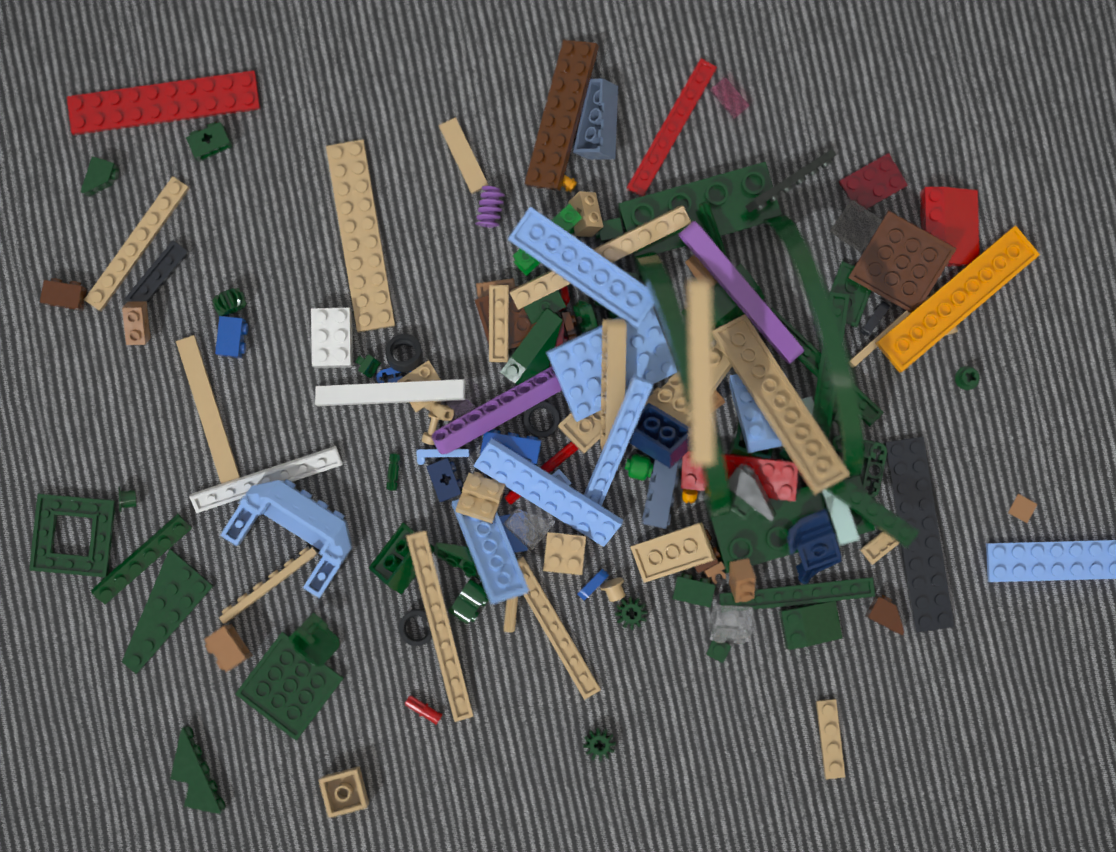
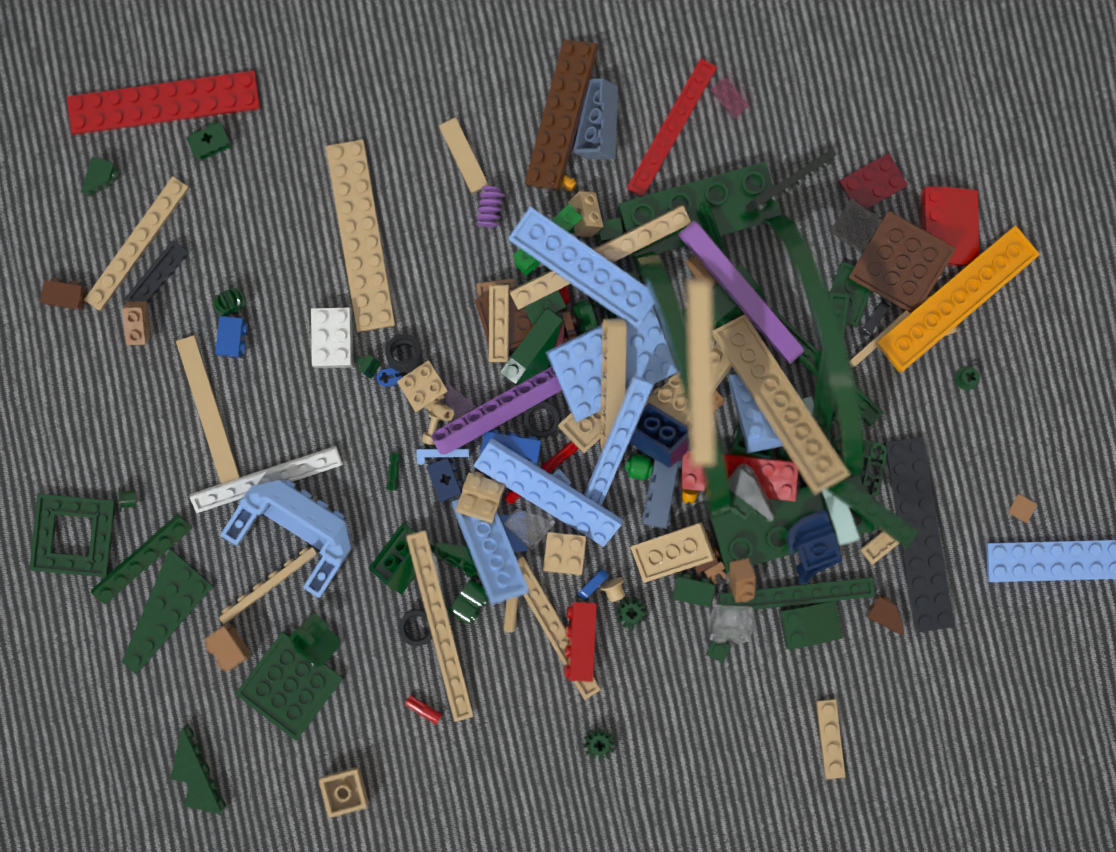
(390, 392): white tile -> none
(580, 642): none -> red brick

